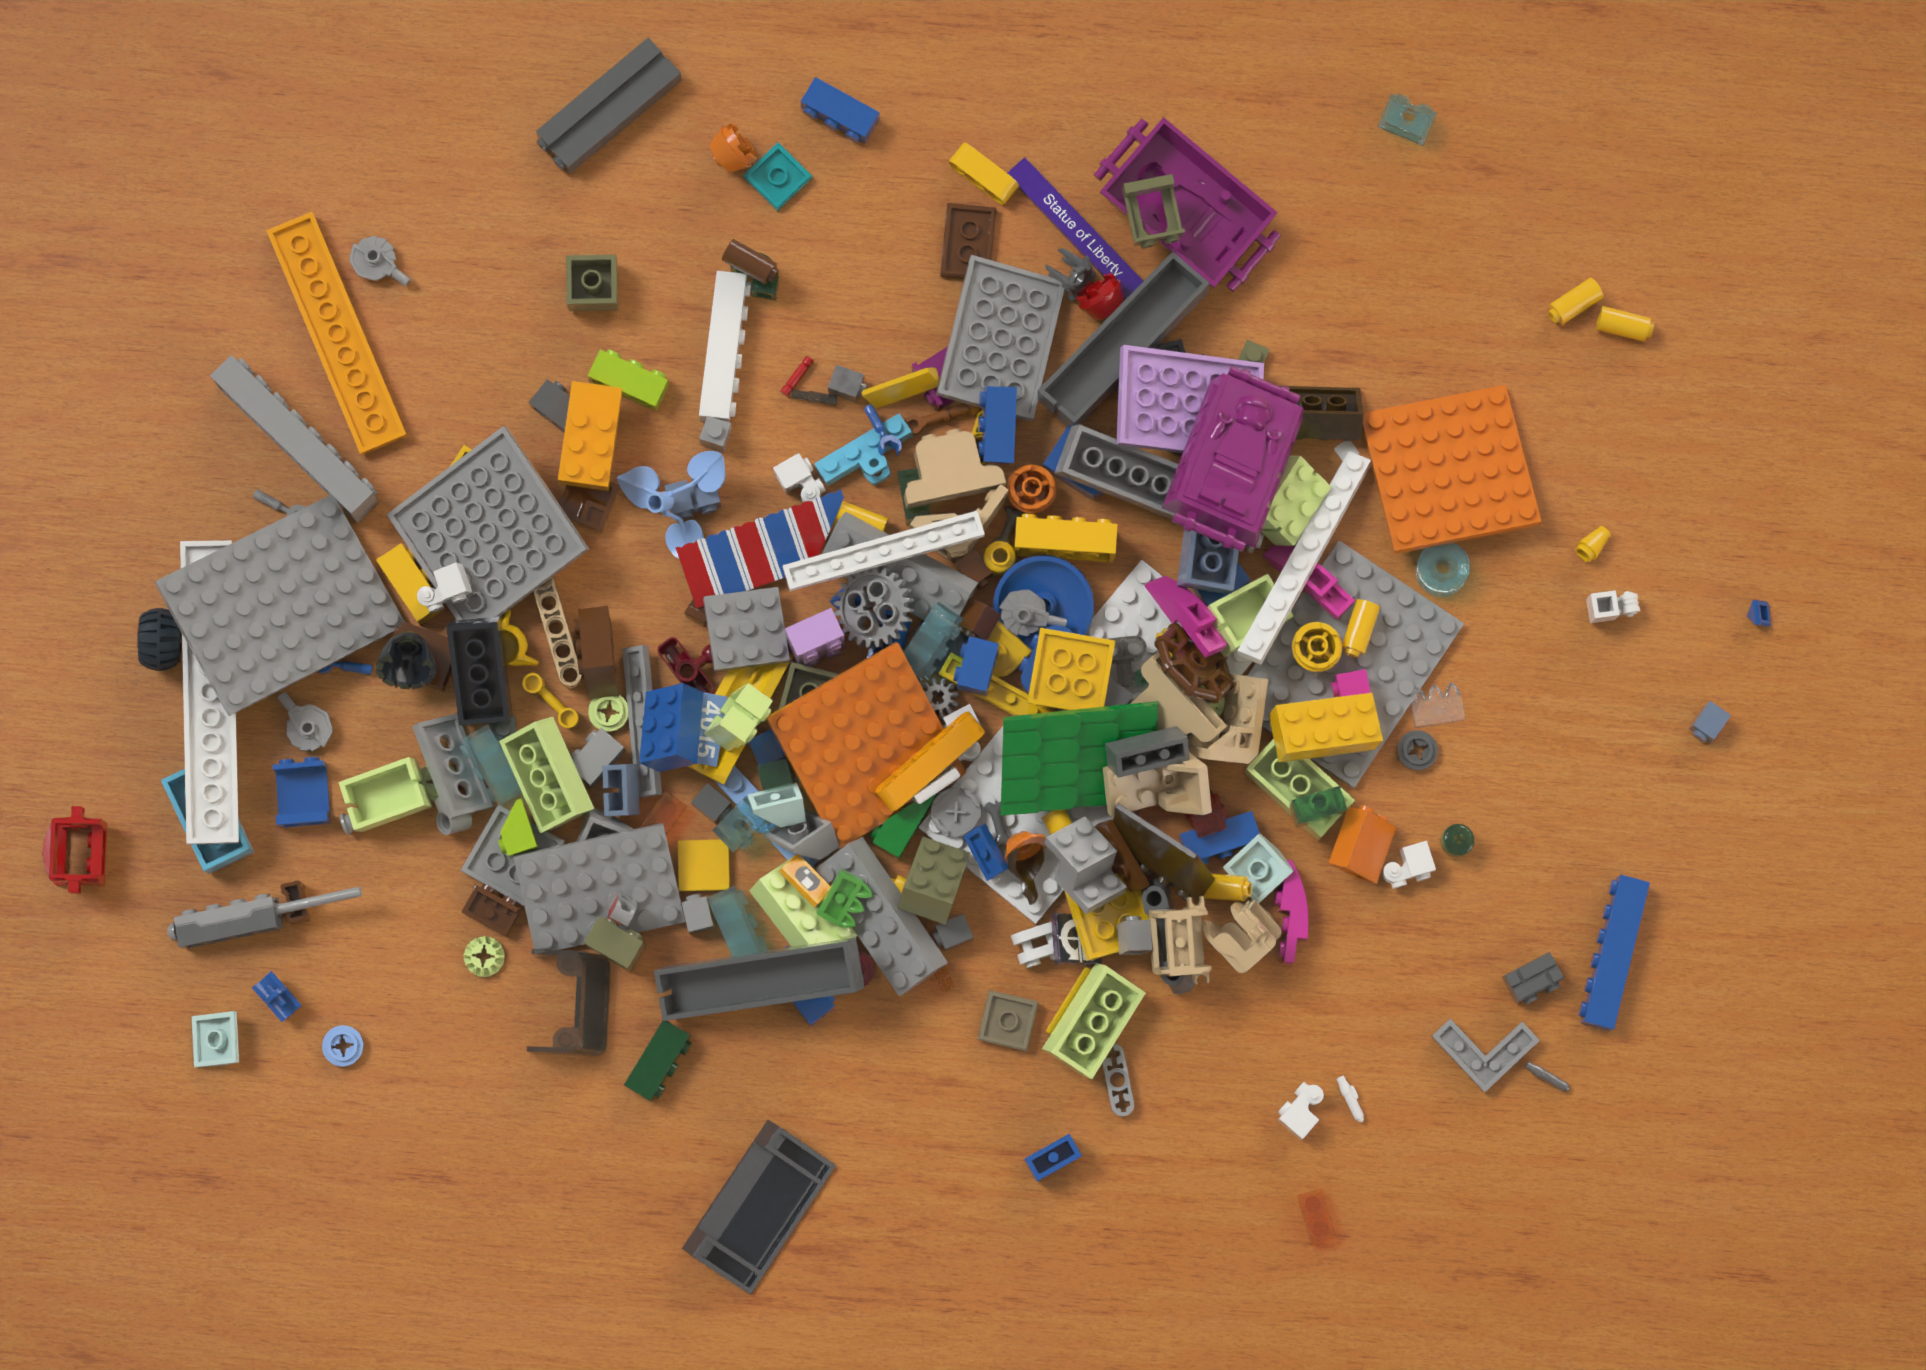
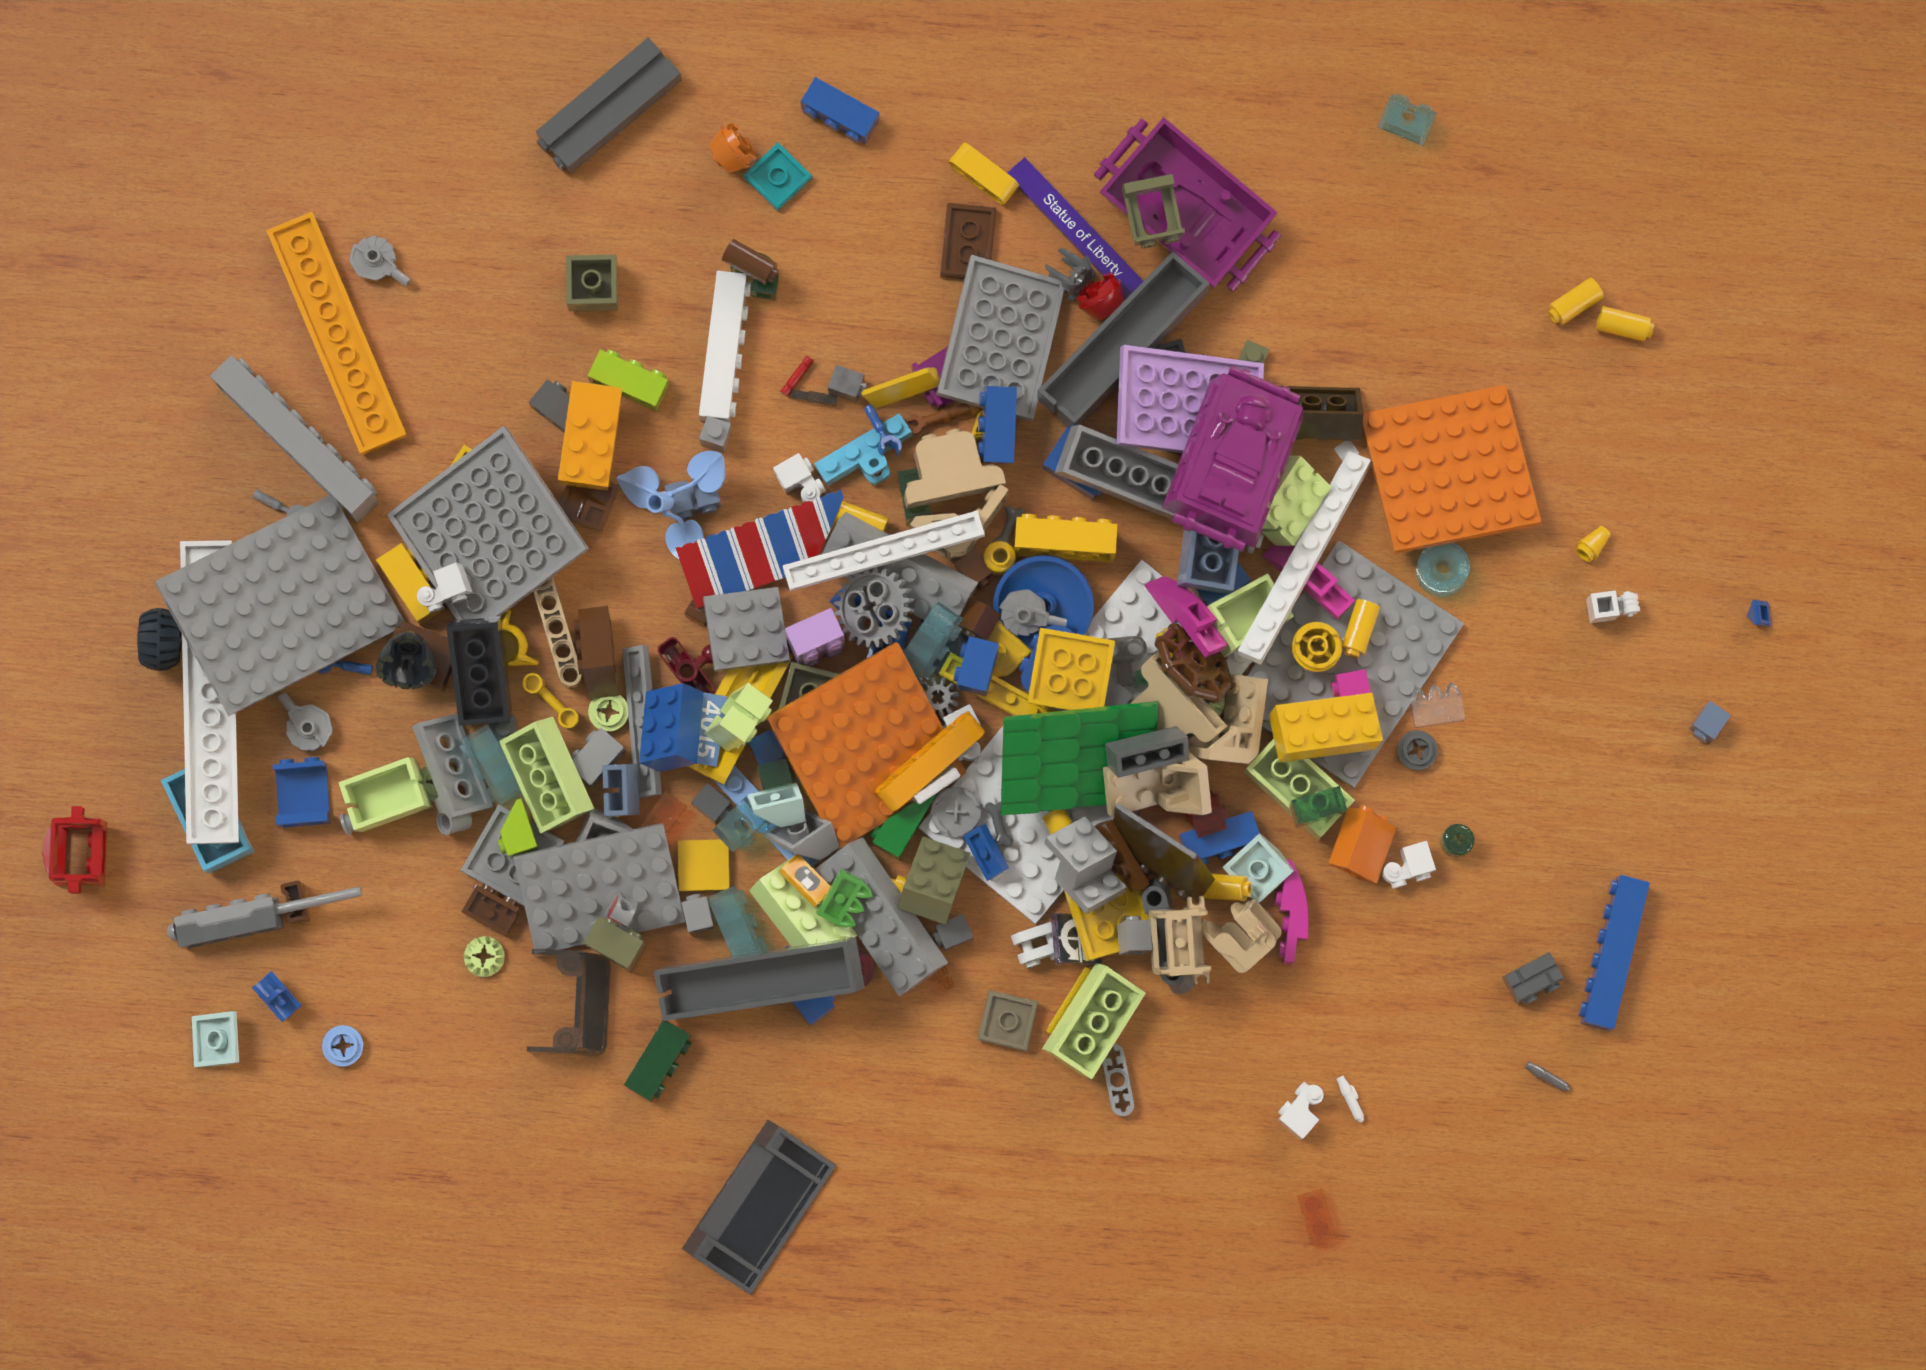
(1025, 858): piece -> none
(1031, 488): orange cone -> none
(1052, 1157): blue brick -> none
(1480, 1068): light grey plate -> none

